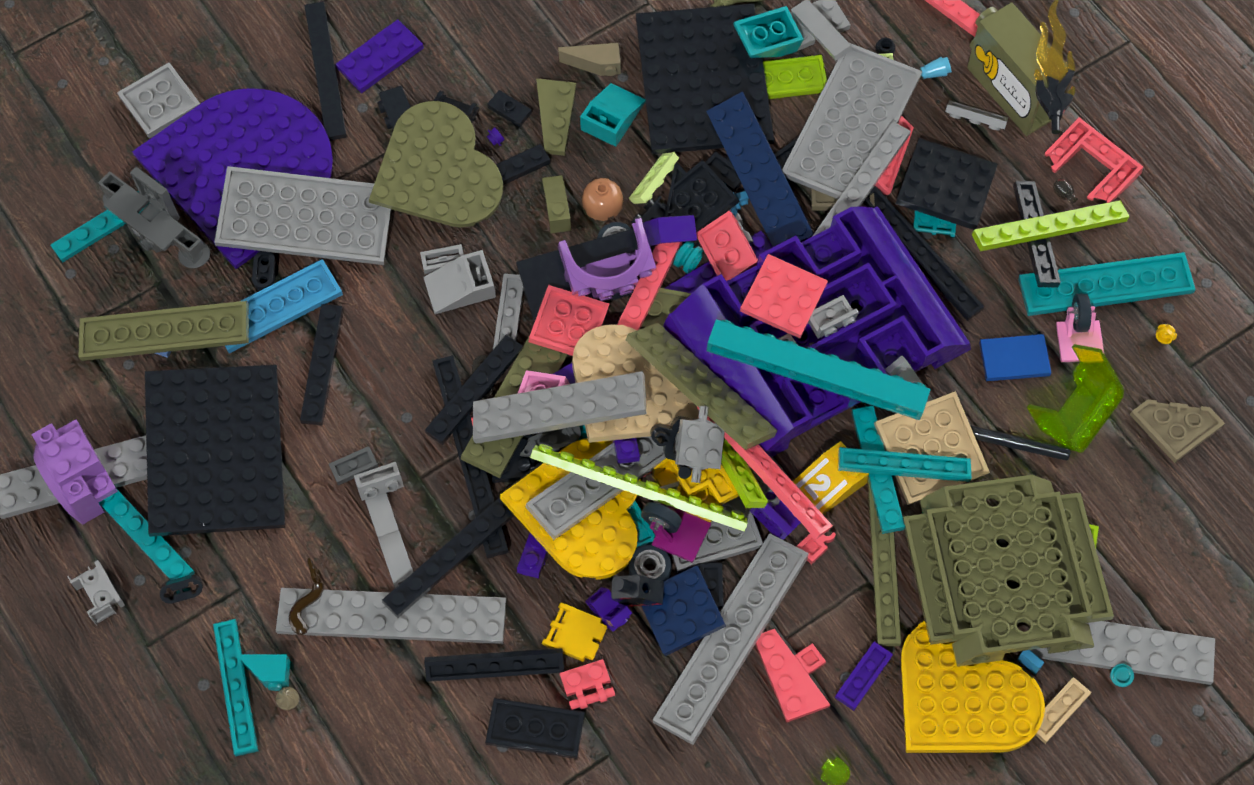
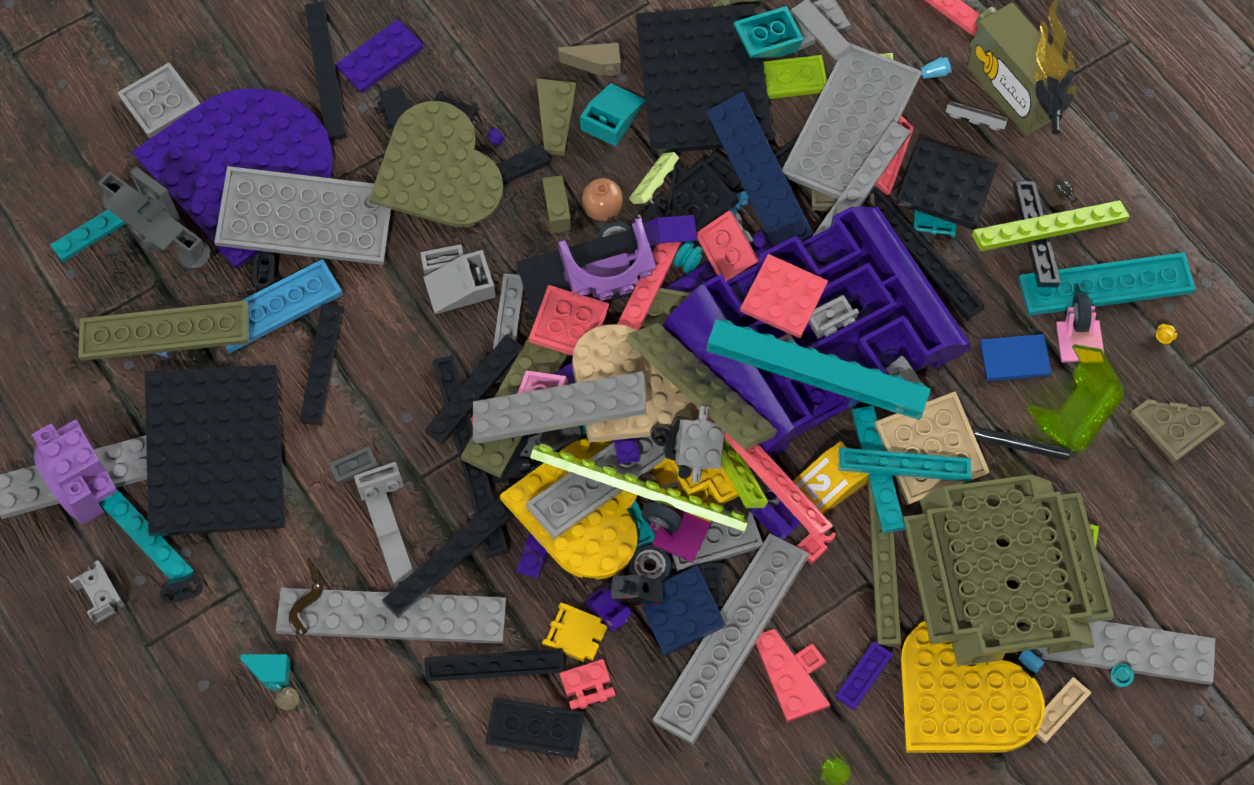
(235, 688): teal tile -> none
(509, 108): black plate -> none
(885, 43): black plate -> none
(1122, 166): coral wedge -> none

